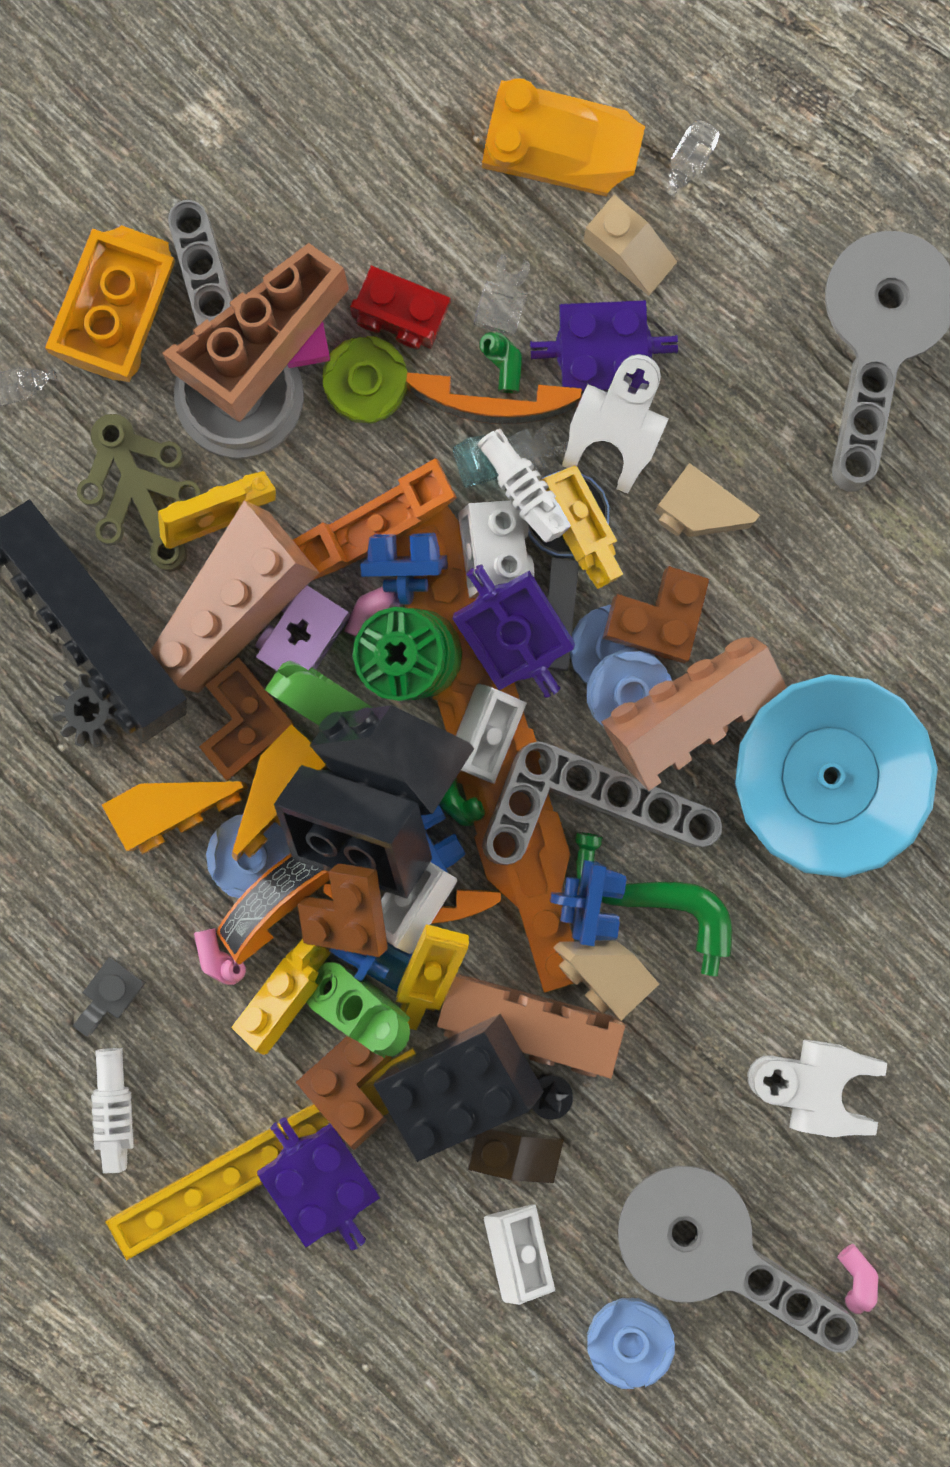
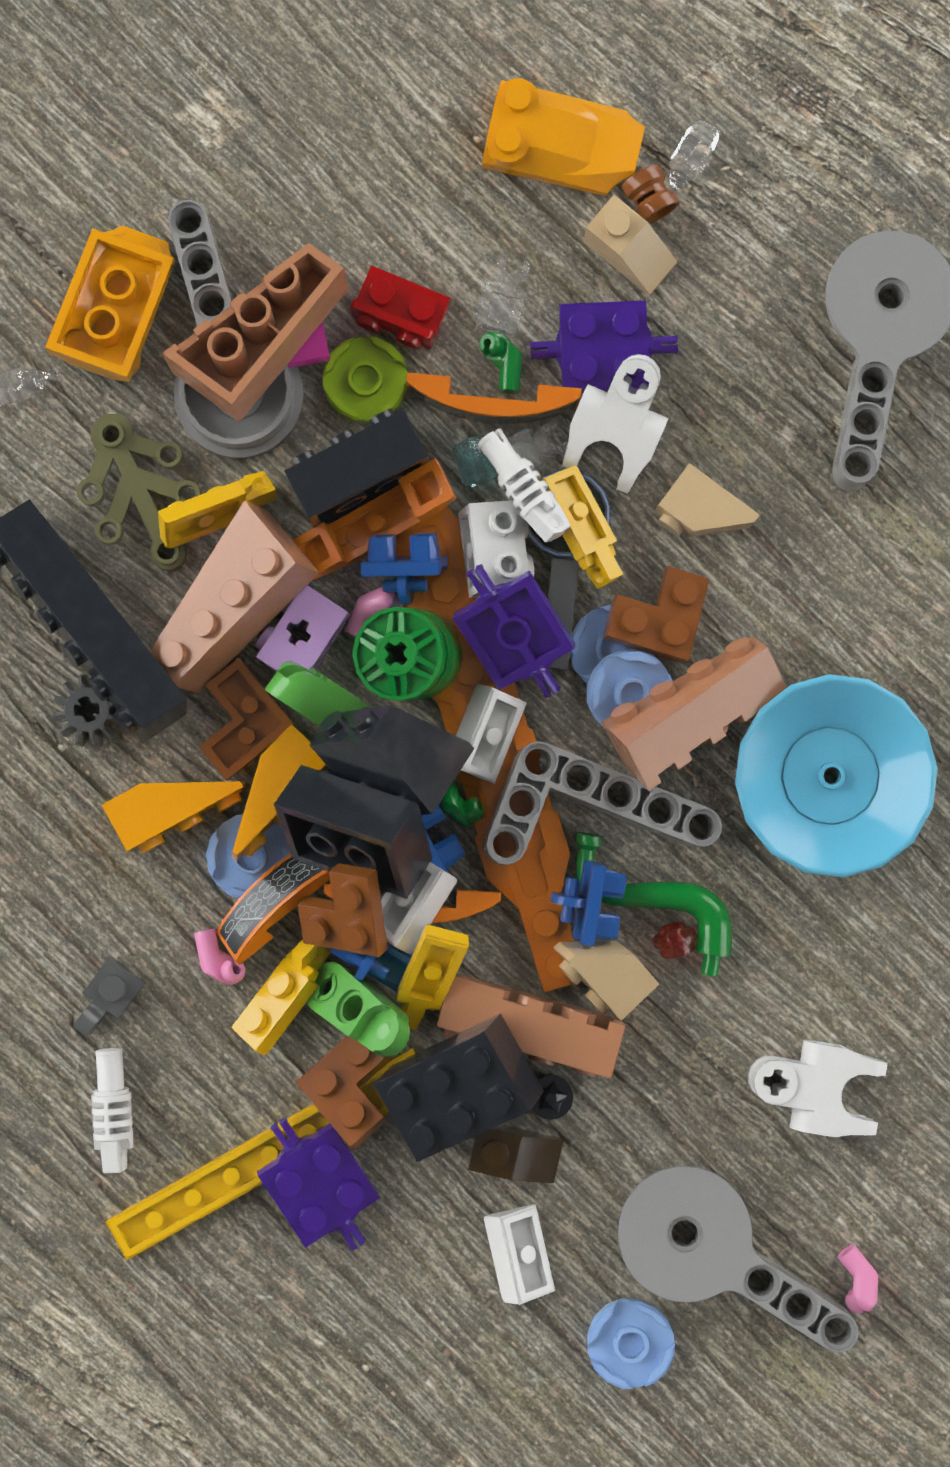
(356, 467): none -> black brick
(650, 193): none -> dark orange wheel
(675, 940): none -> clear red plate

